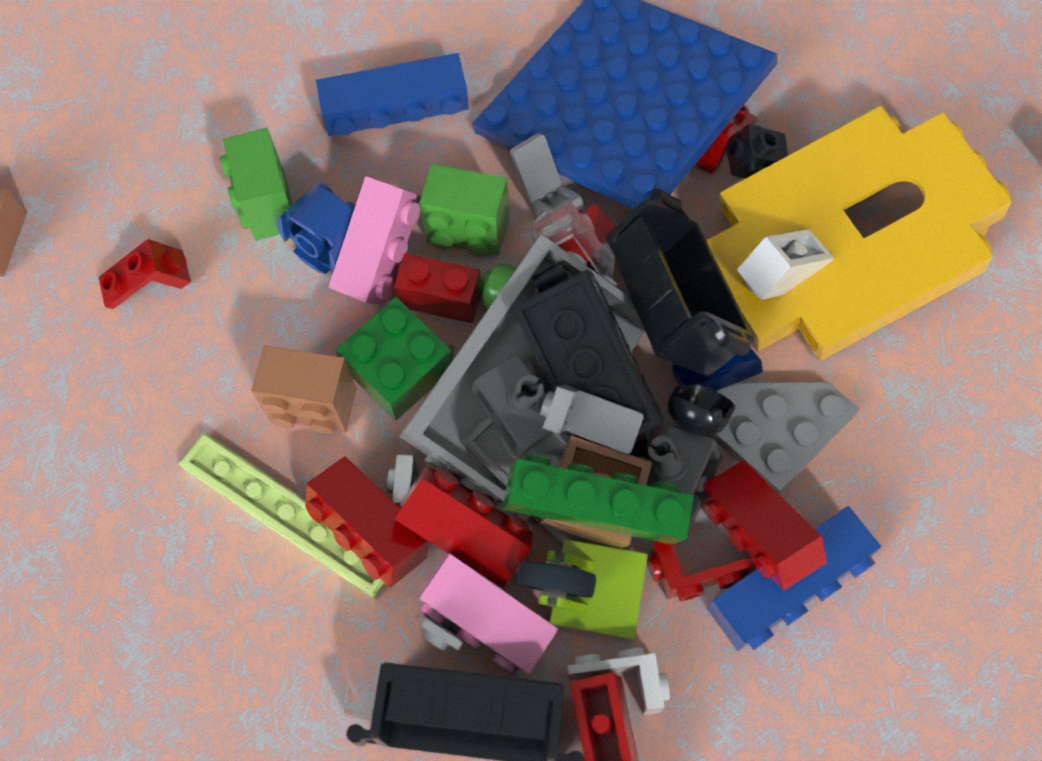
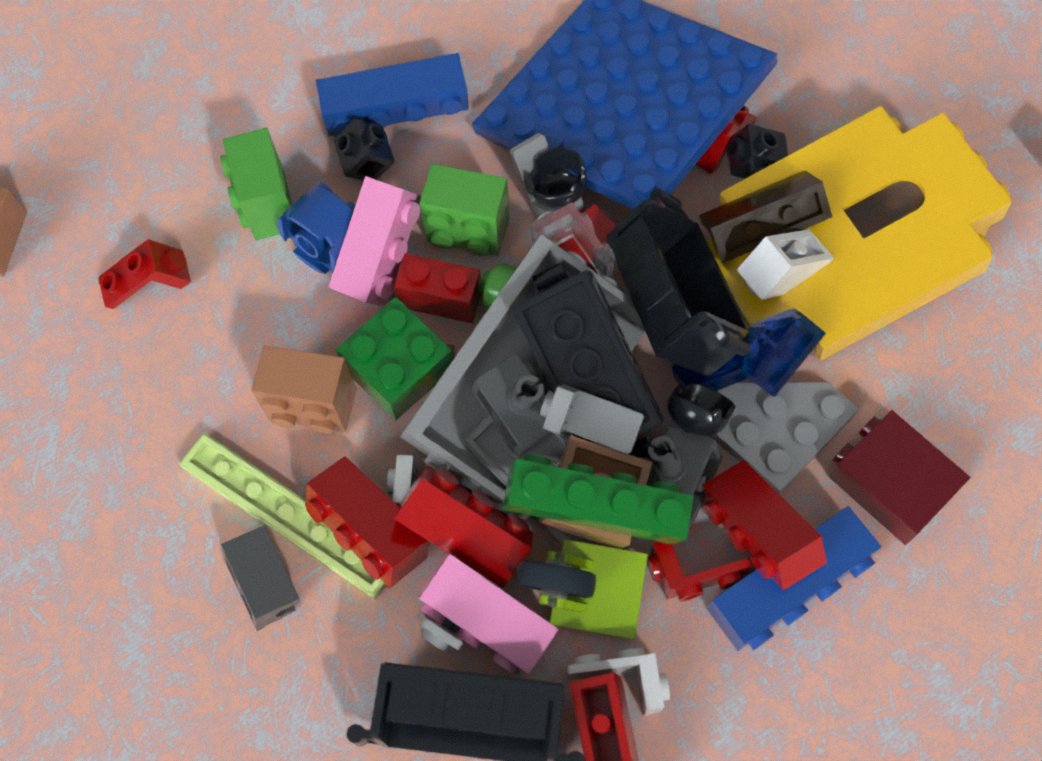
(260, 577): none -> dark grey hinge
(363, 150): none -> black brick
(553, 183): none -> black hair
(770, 211): none -> dark brown panel
(779, 348): none -> clear blue slope
(897, 476): none -> dark red brick

